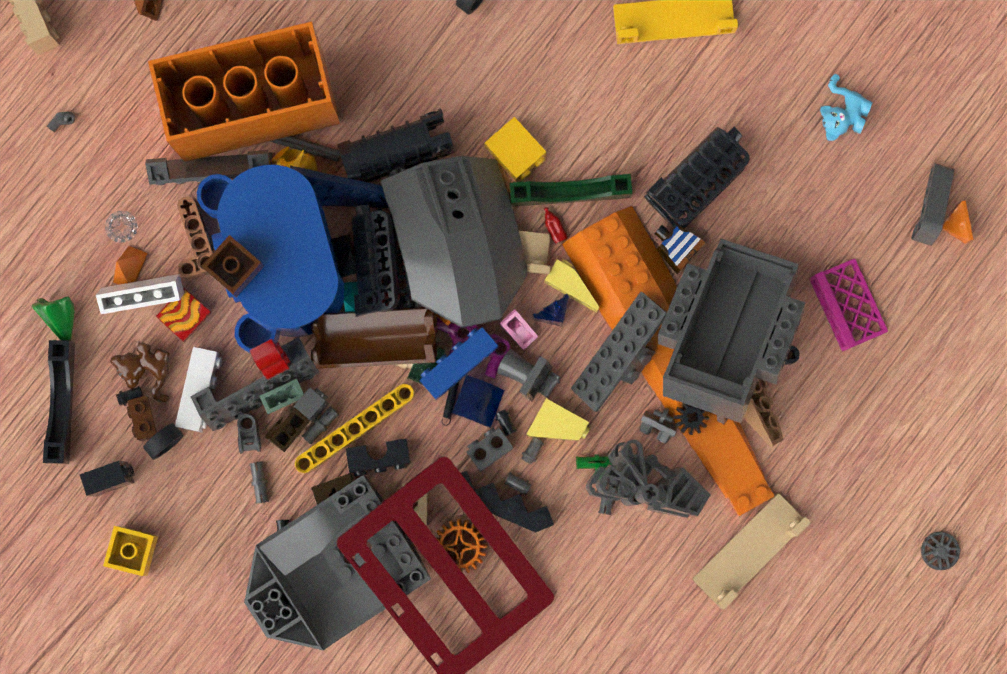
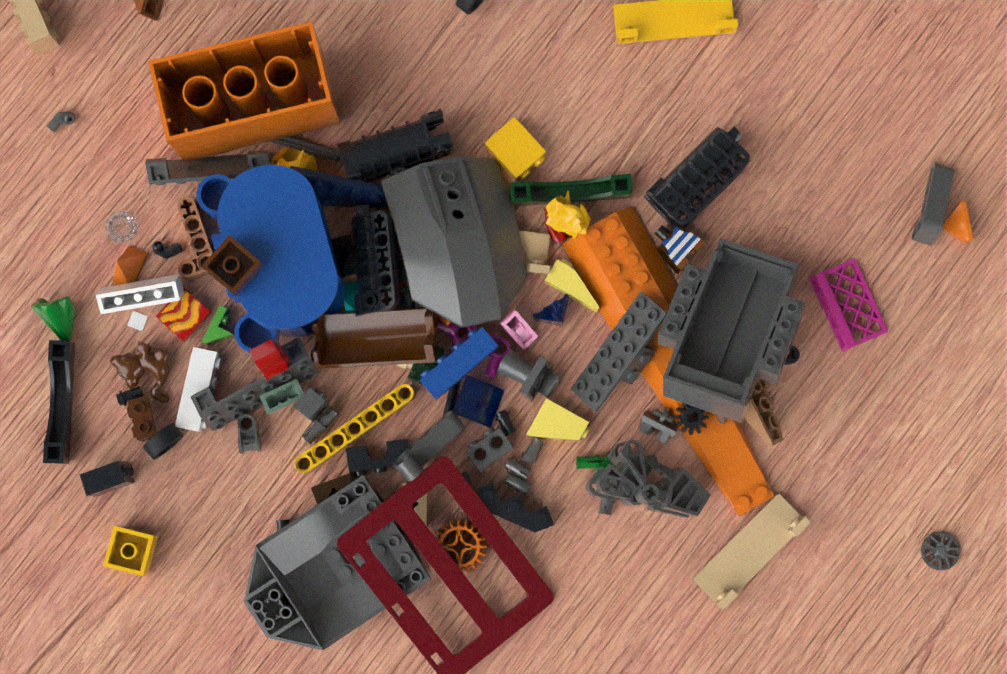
(137, 320): none -> white sticker
(165, 251): none -> black arm
(215, 332): none -> bright green slope
(259, 482): dark grey pin -> none
(287, 428): dark brown brick -> none
(427, 446): none -> dark grey beam
(517, 468): none -> flat silver pin
(567, 217): none -> yellow hair
(836, 119): medium azure animal -> none

